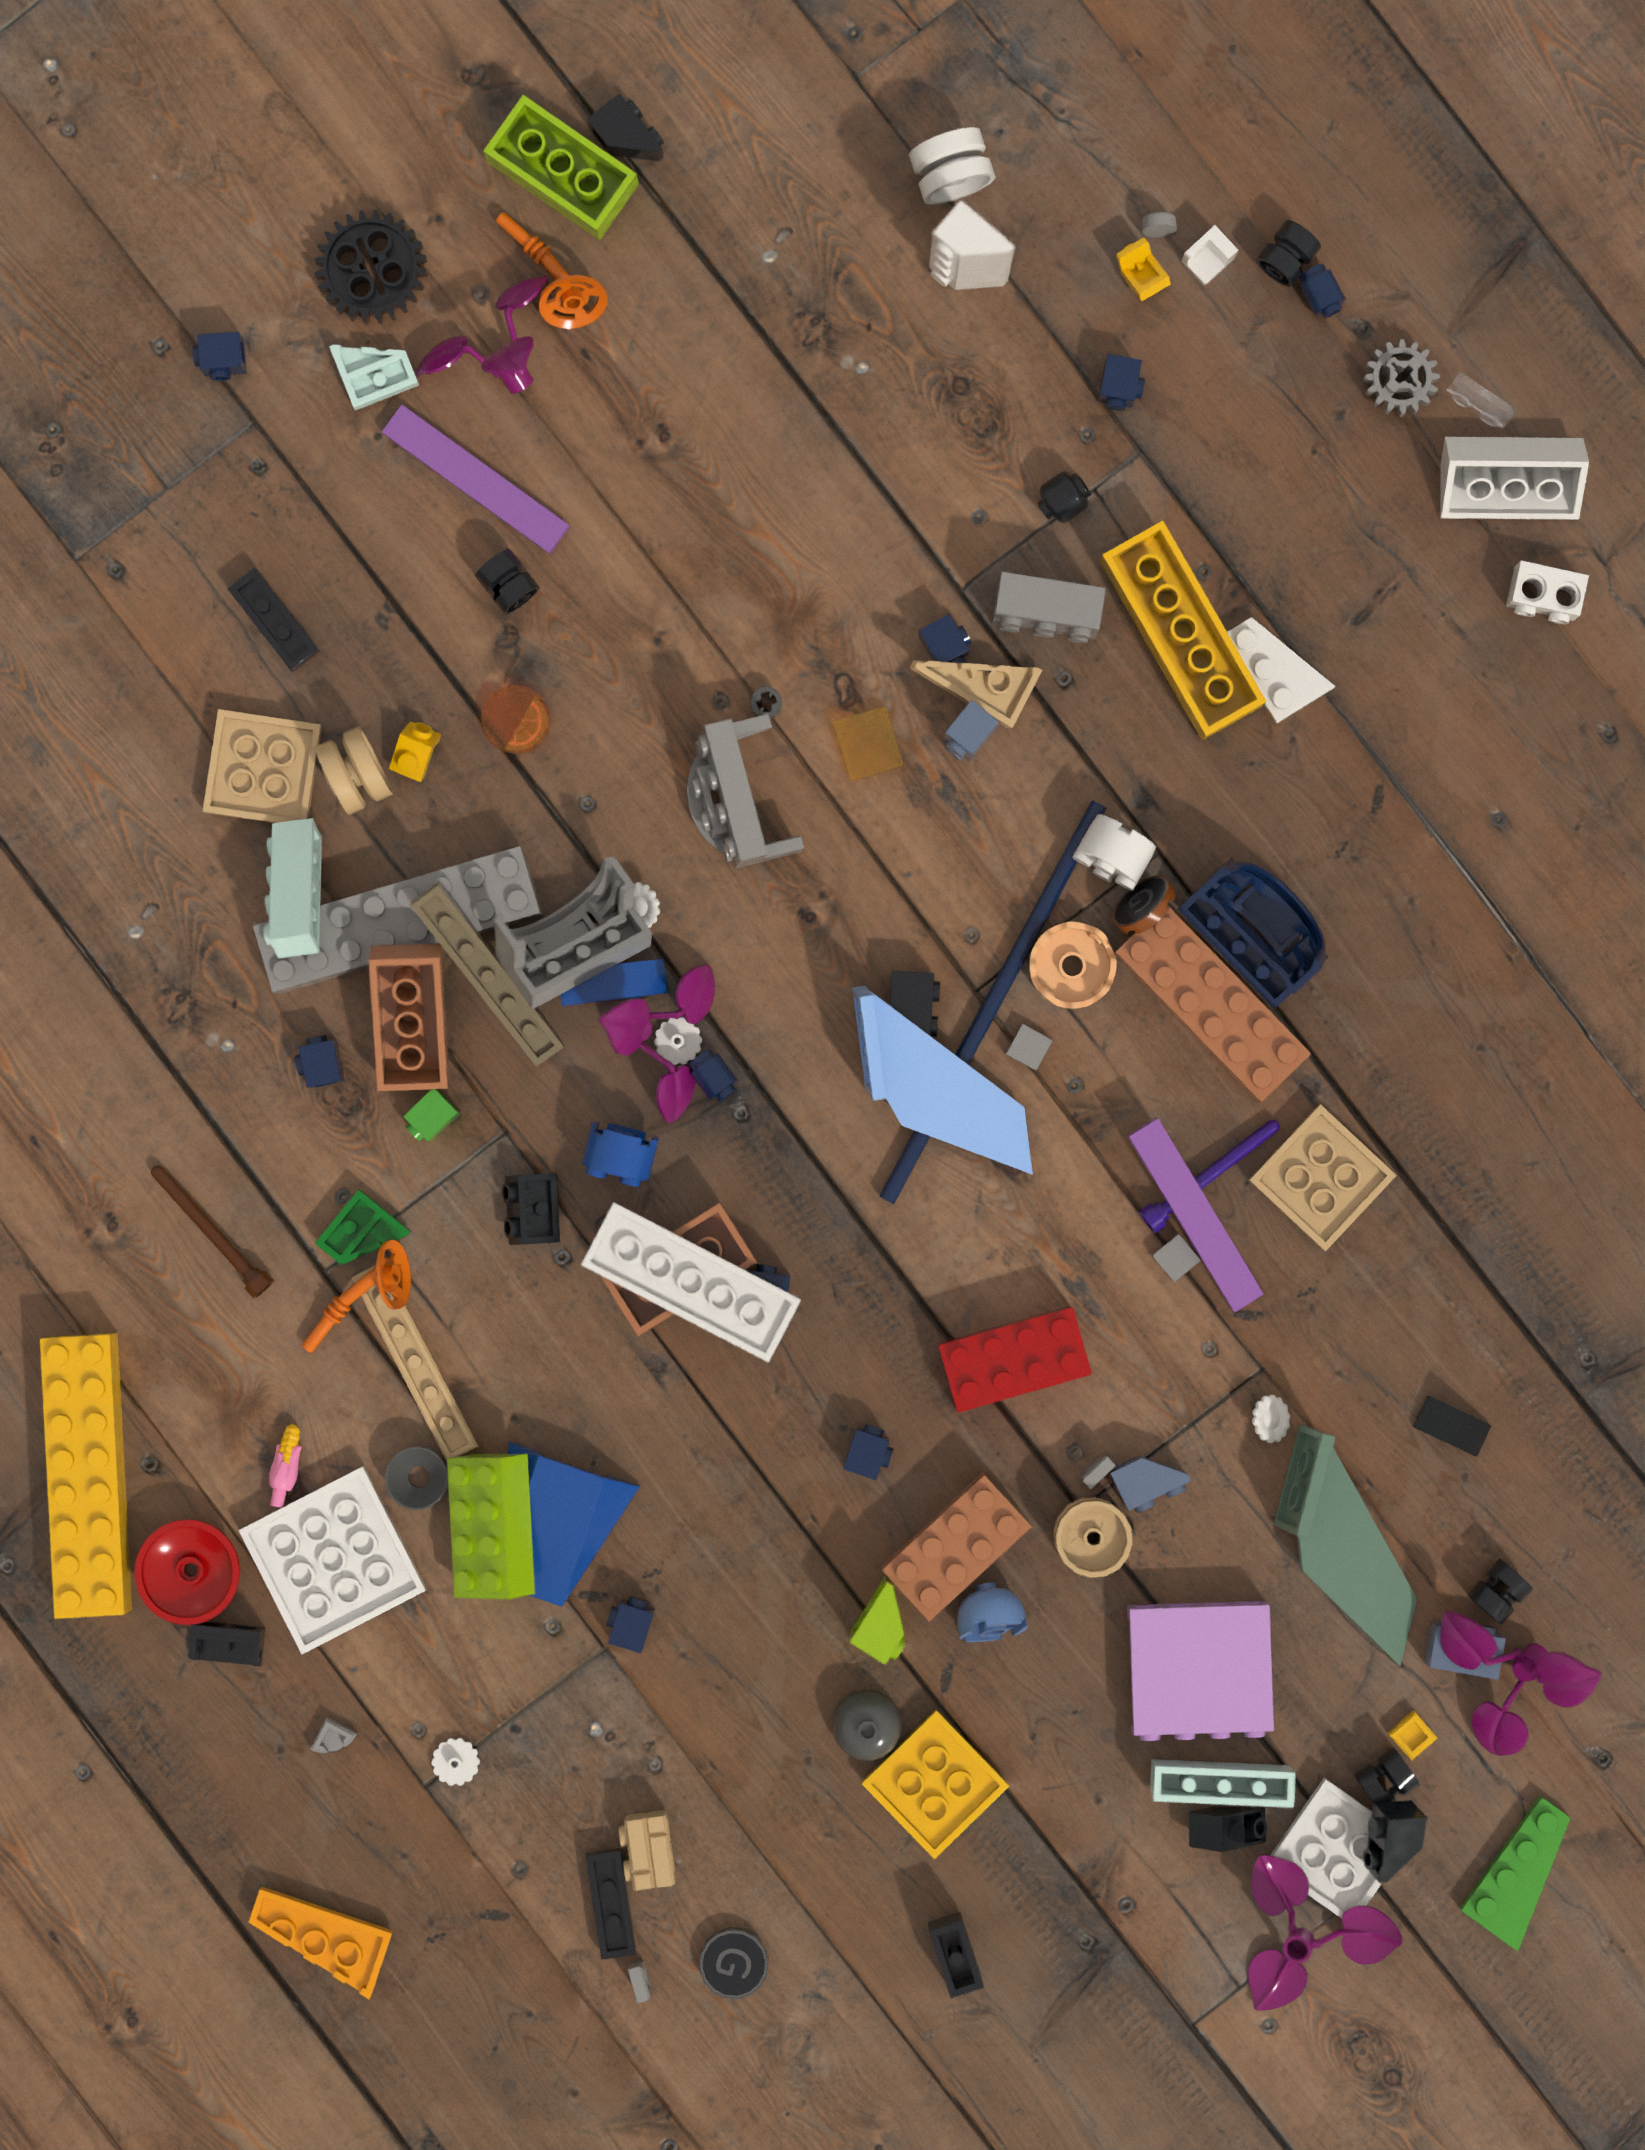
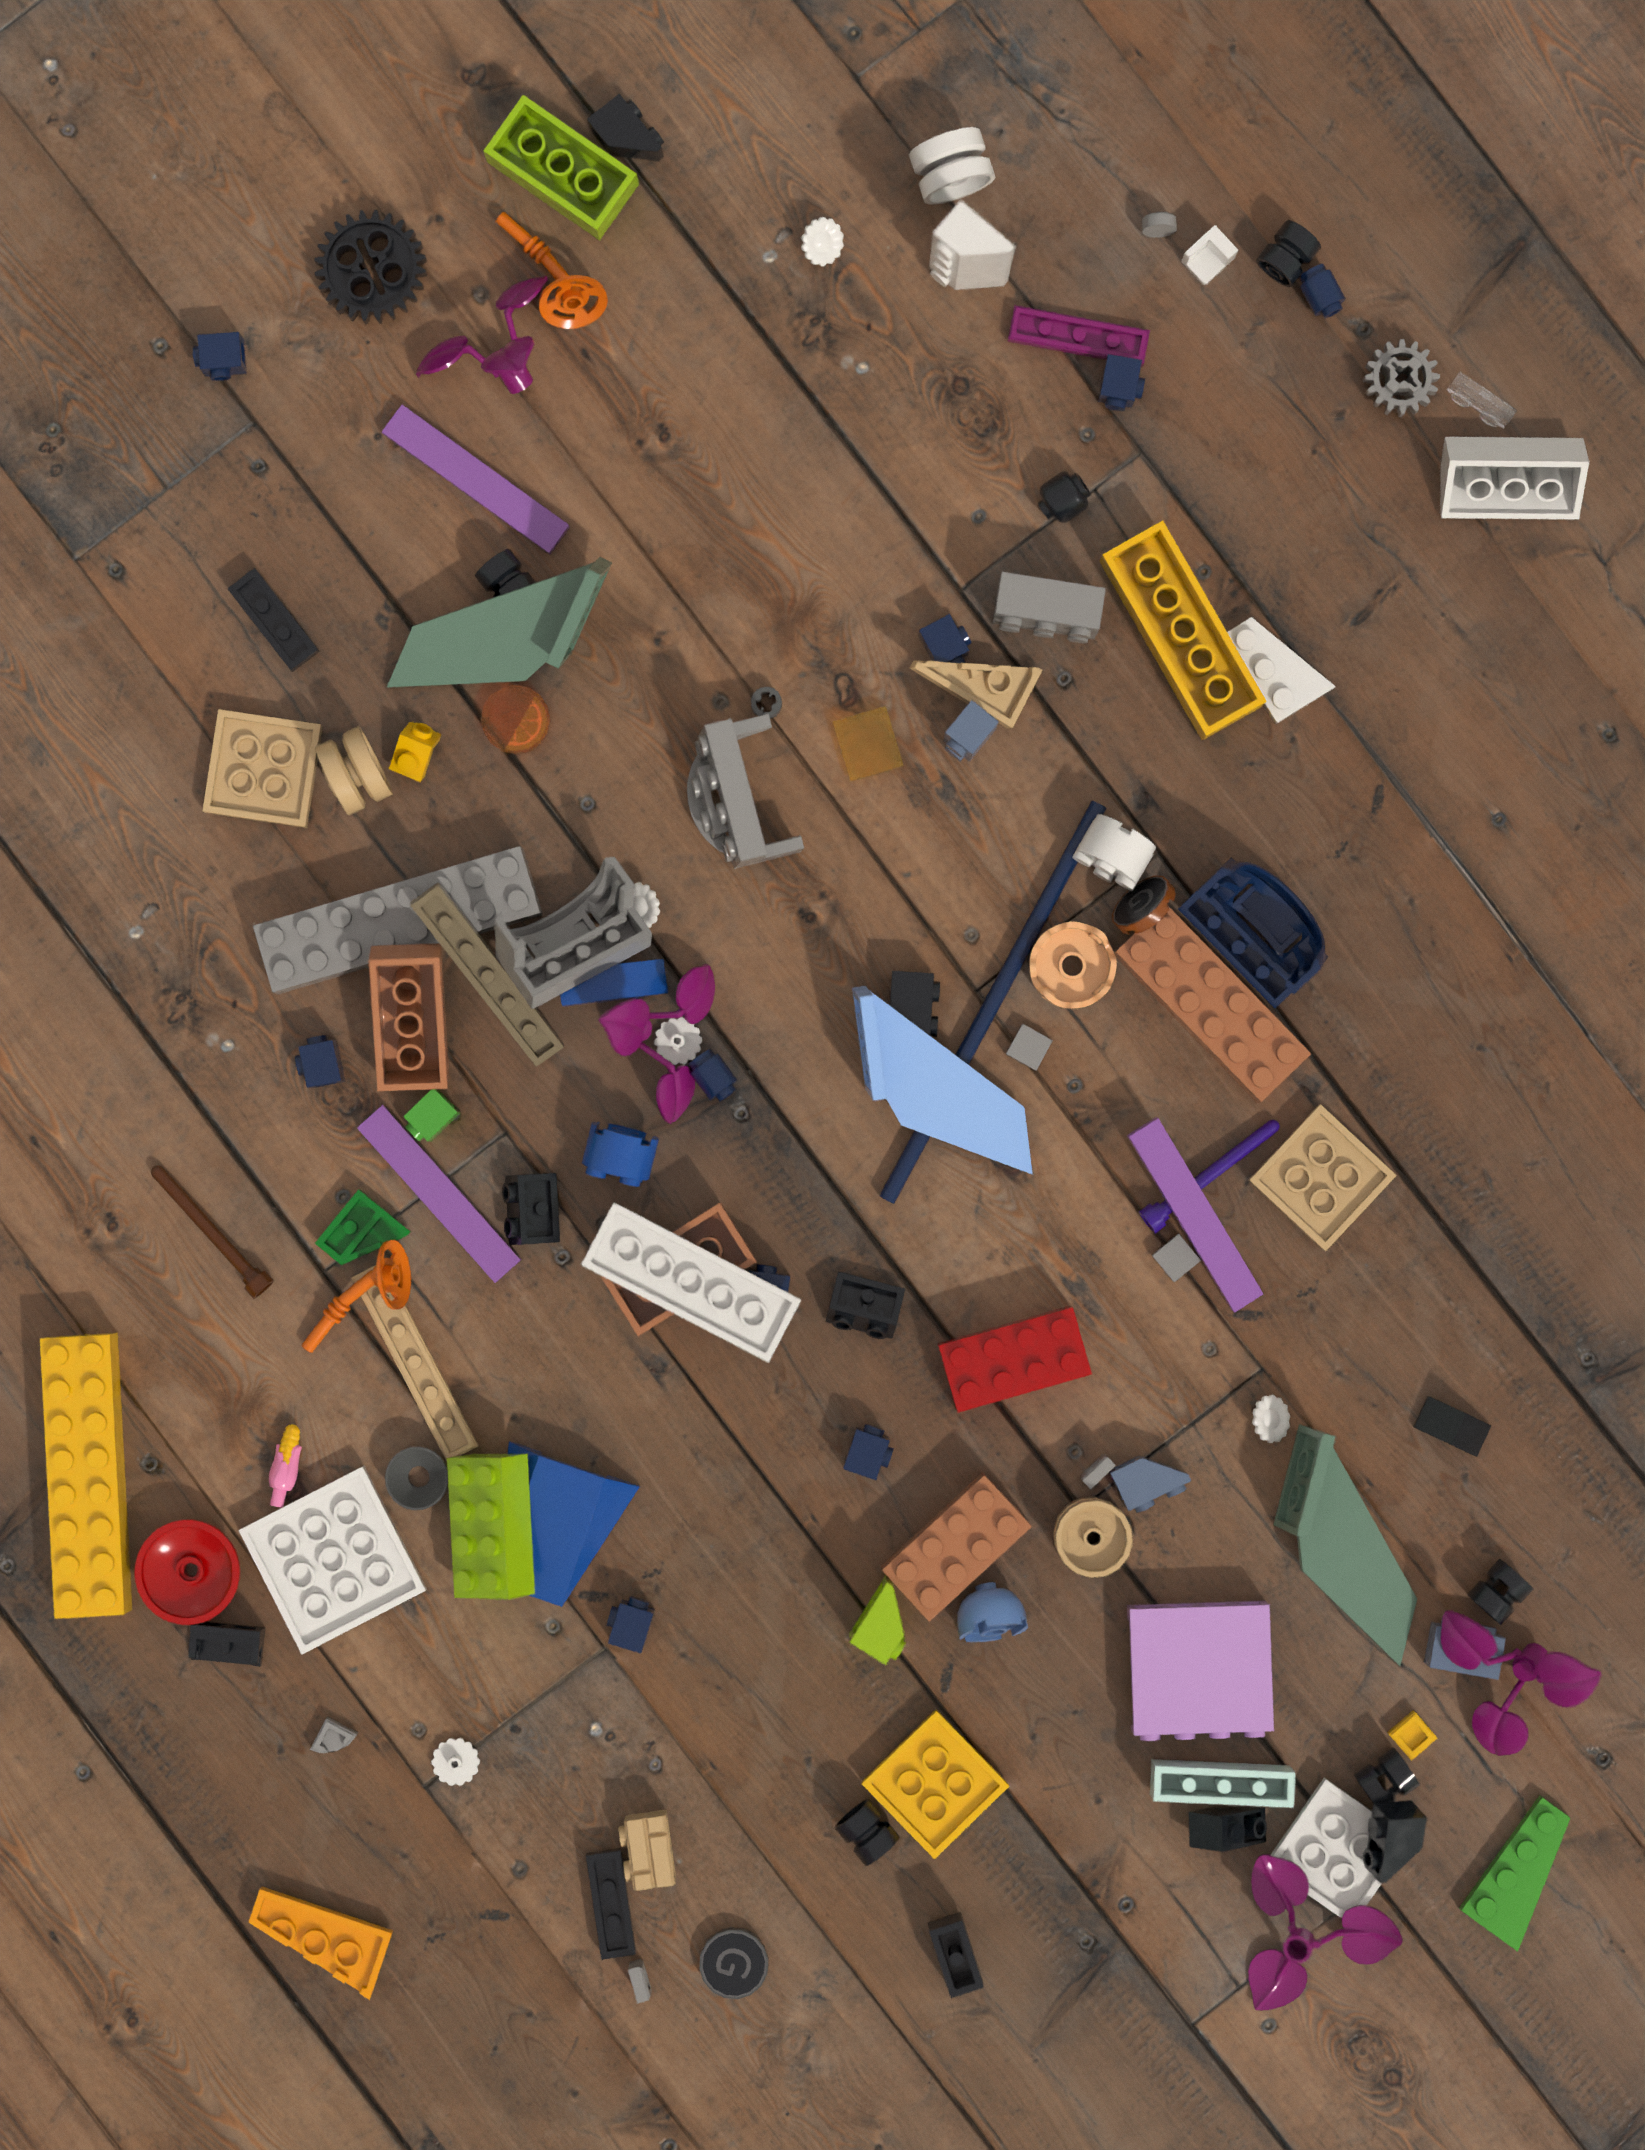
(294, 888): light aqua brick -> none
(373, 373): light aqua wing -> none
(439, 1193): none -> medium lavender tile
(503, 635): none -> sand green piece
(822, 241): none -> white piece
(865, 1306): none -> black bracket
(867, 1725): dark grey cylinder -> none
(867, 1832): none -> black wheel
(1076, 334): none -> magenta tile
(1141, 269): yellow bracket -> none
(1547, 582): white brick -> none

